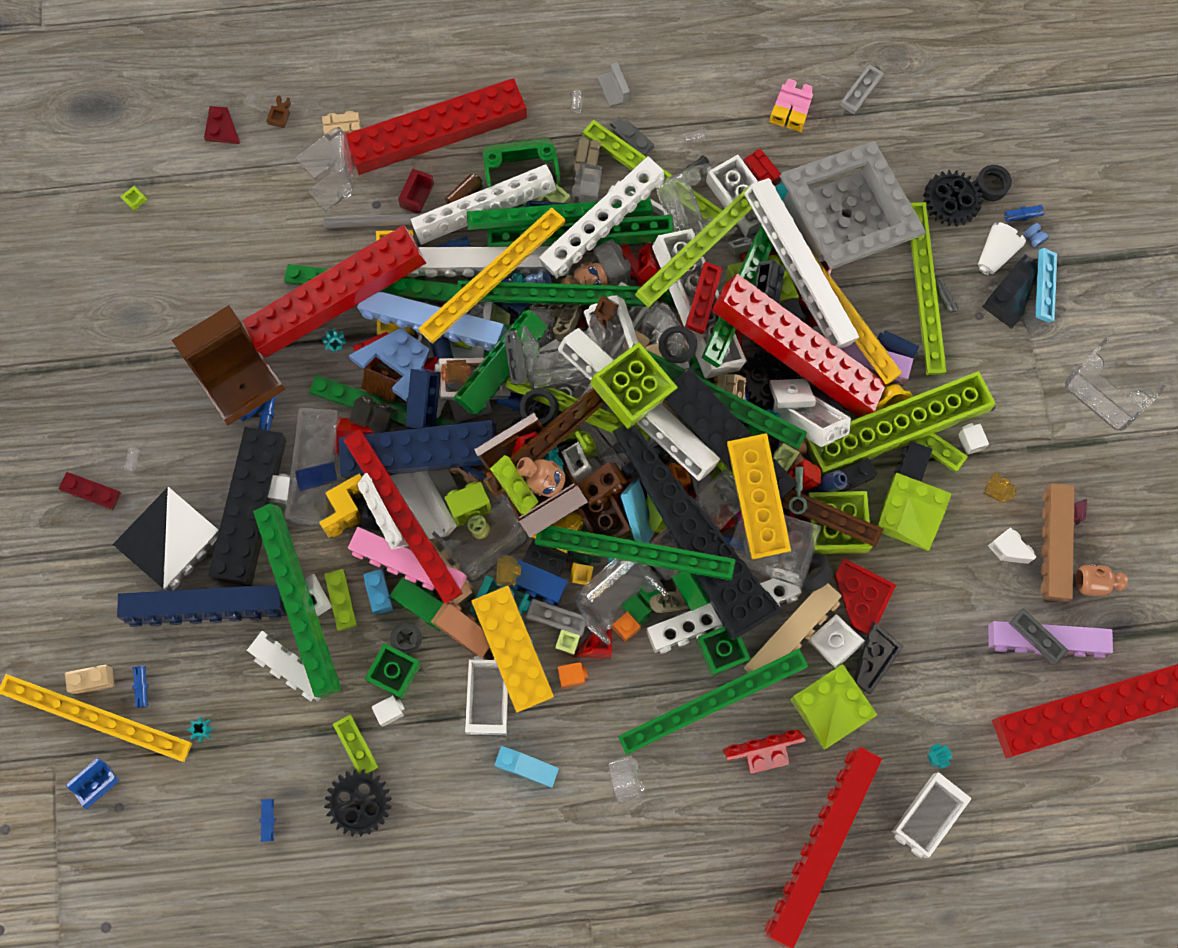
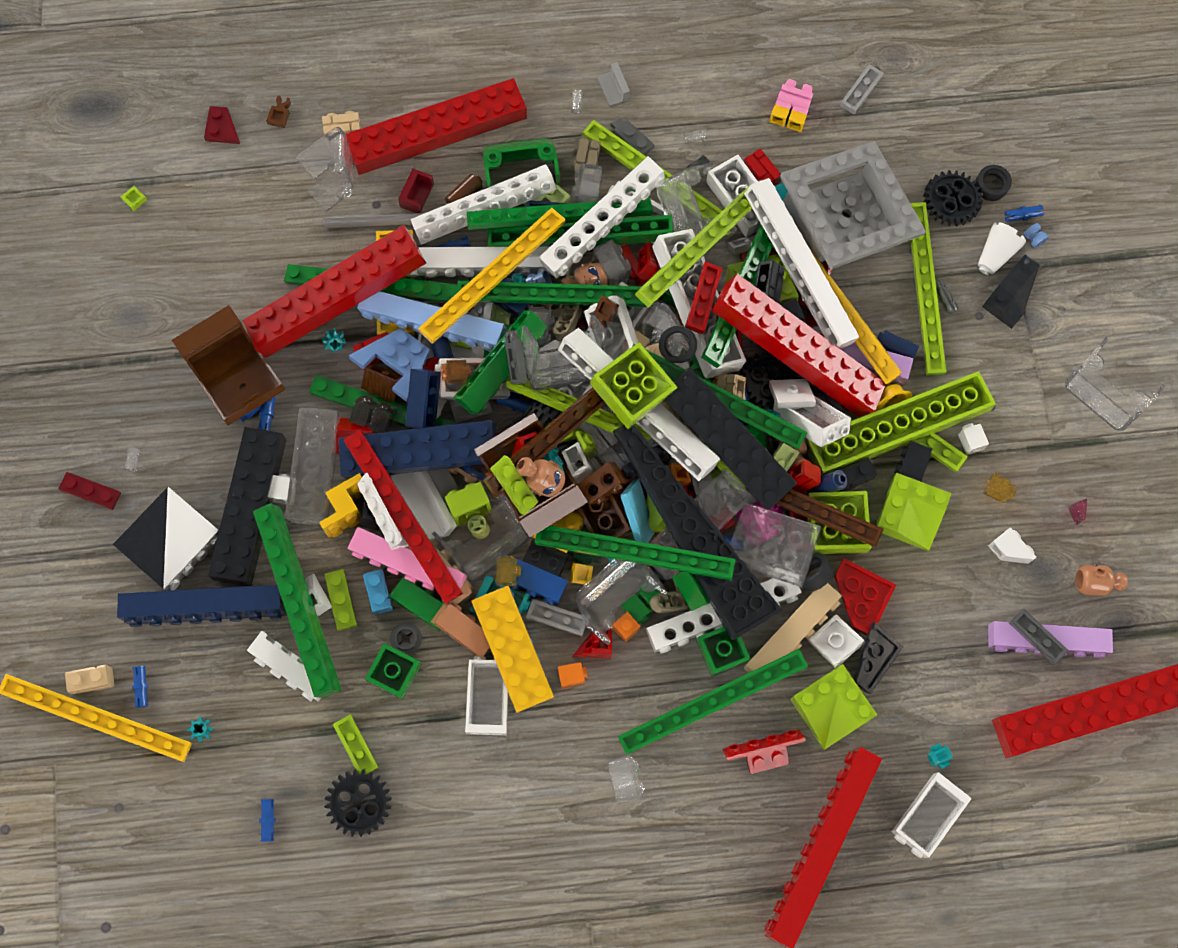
(92, 782): blue bracket -> none
(316, 476): clear blue plate -> none
(388, 710): white brick -> none
(526, 766): medium azure slope -> none
(554, 405): black tyre -> none
(567, 642): yellowish green plate -> none
(758, 496): yellow plate -> none
(798, 487): sand green piece -> none
(1046, 285): medium azure plate -> none
(1058, 543): medium nougat brick -> none

